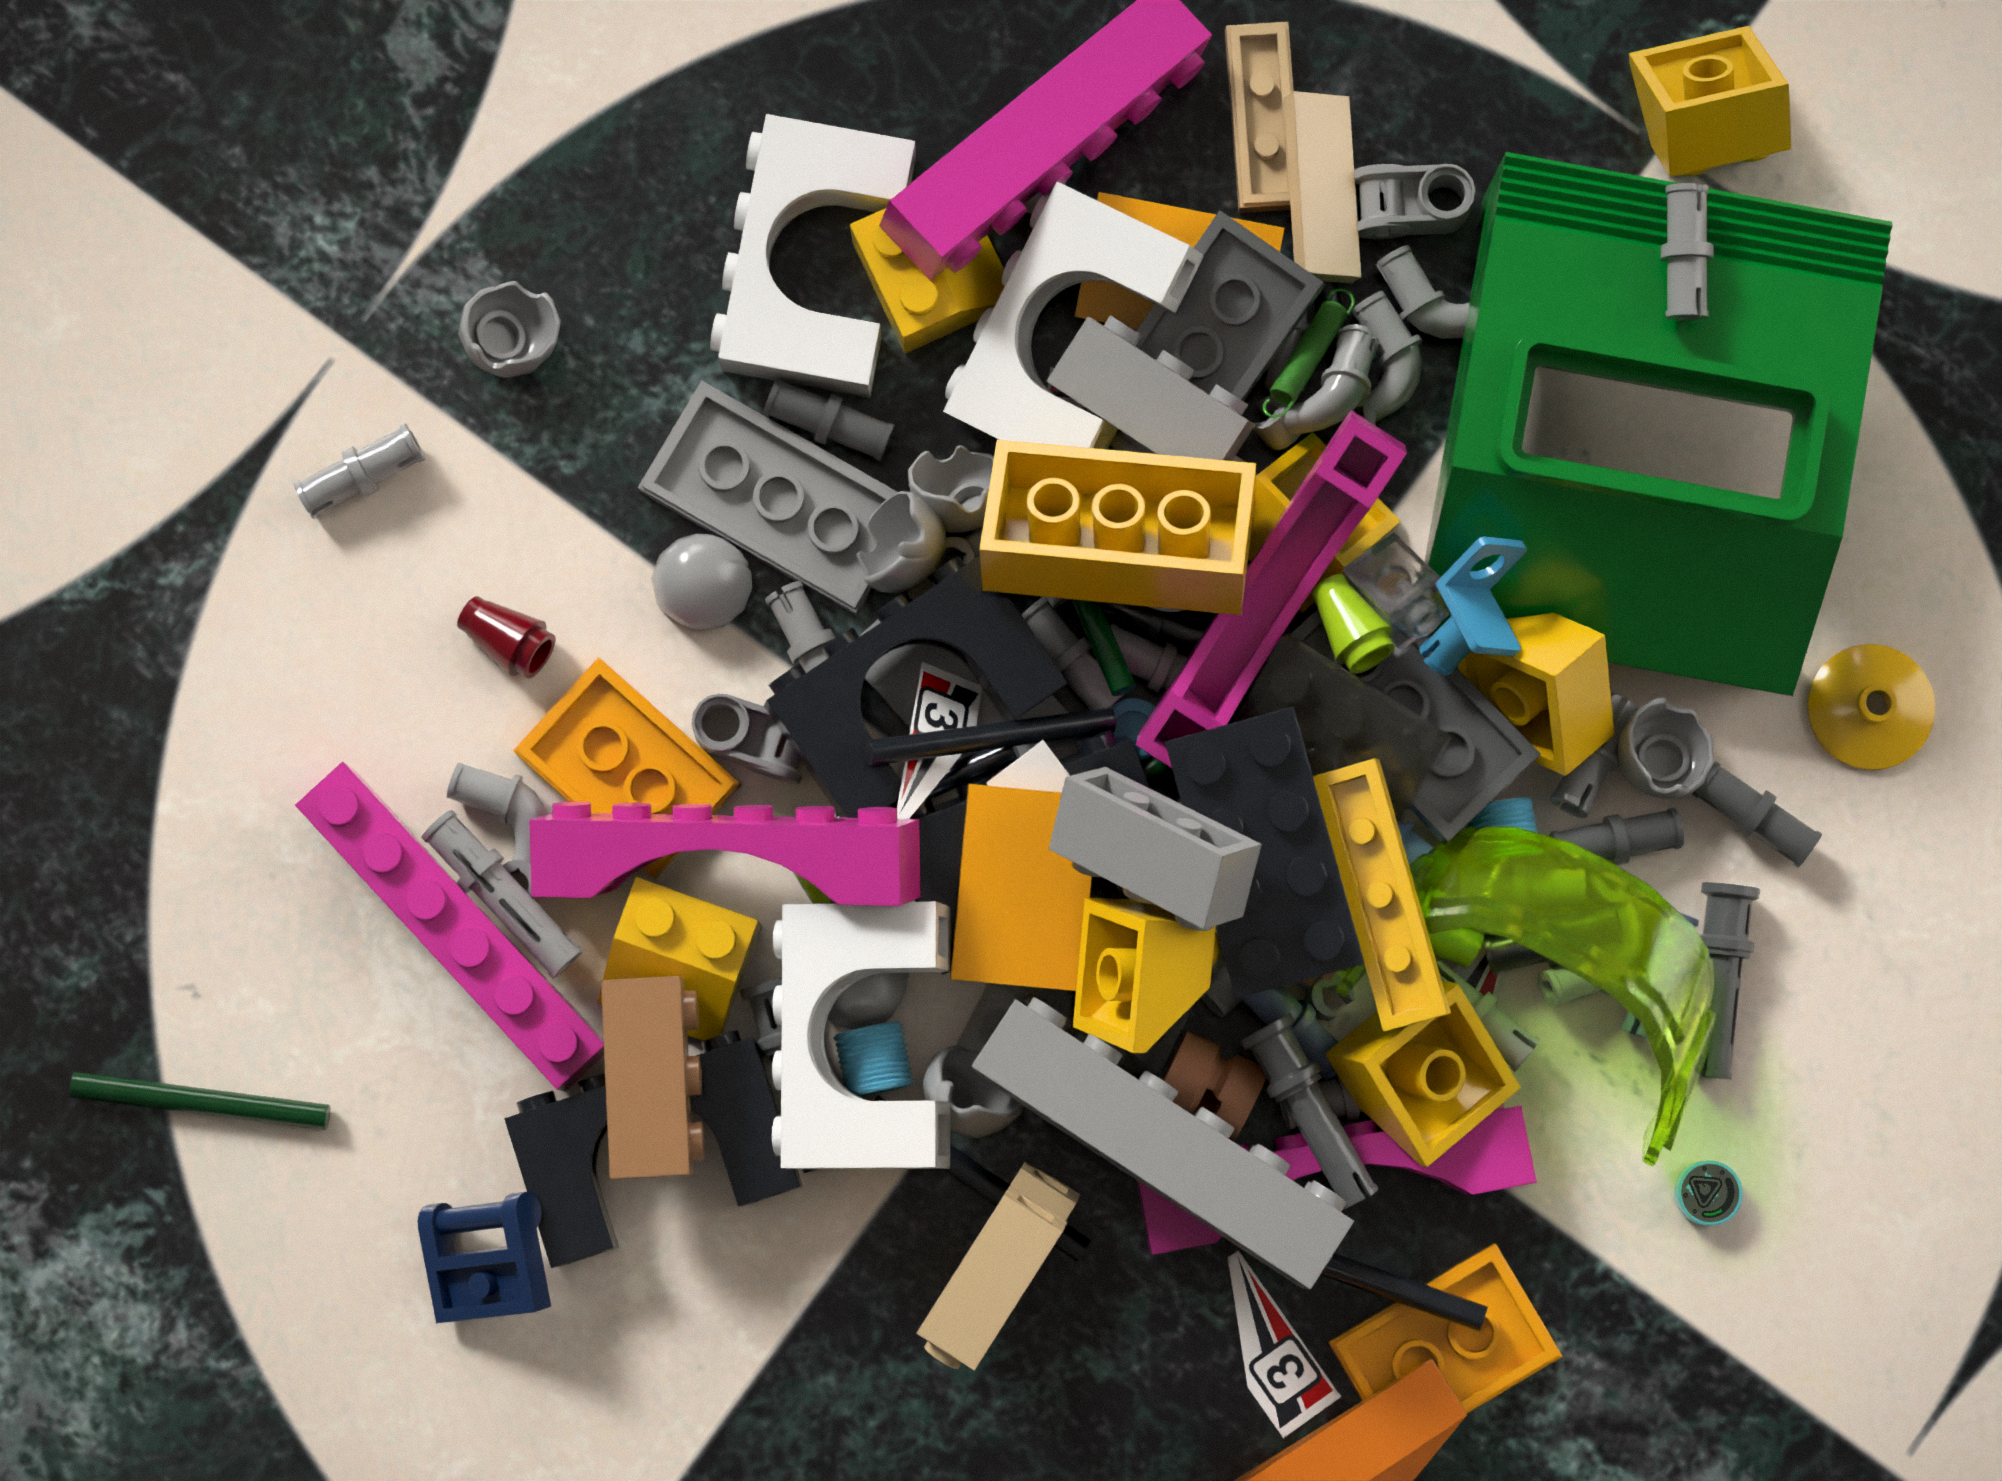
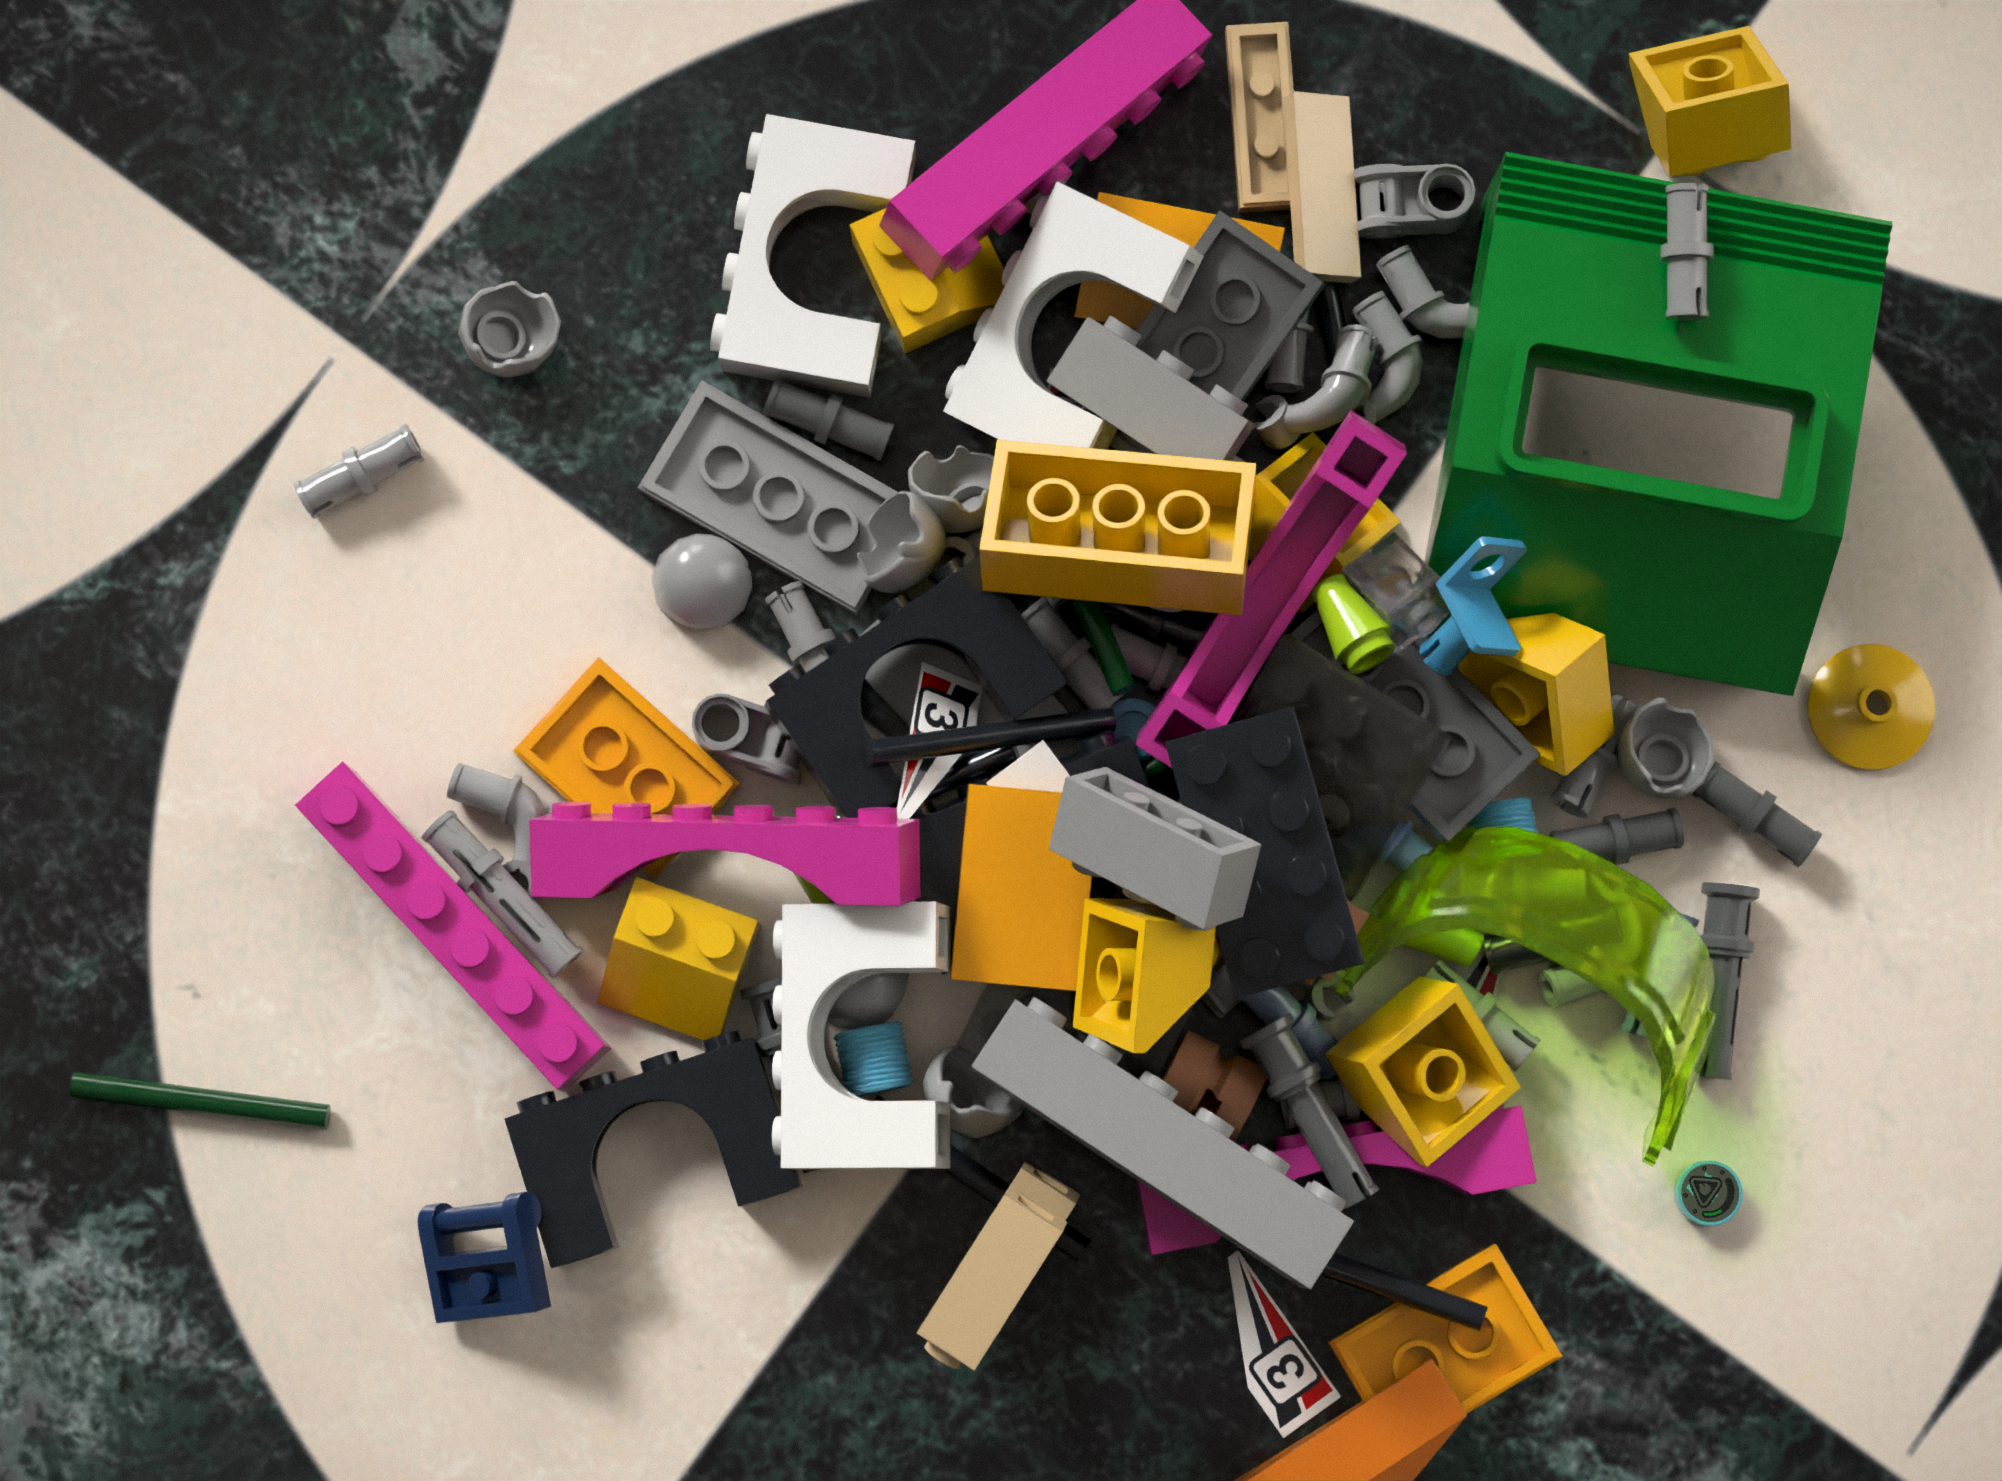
(507, 636): dark red cone -> none
(651, 1077): medium nougat brick -> none
(1308, 353): bright green piece -> none
(1381, 895): yellow plate -> none

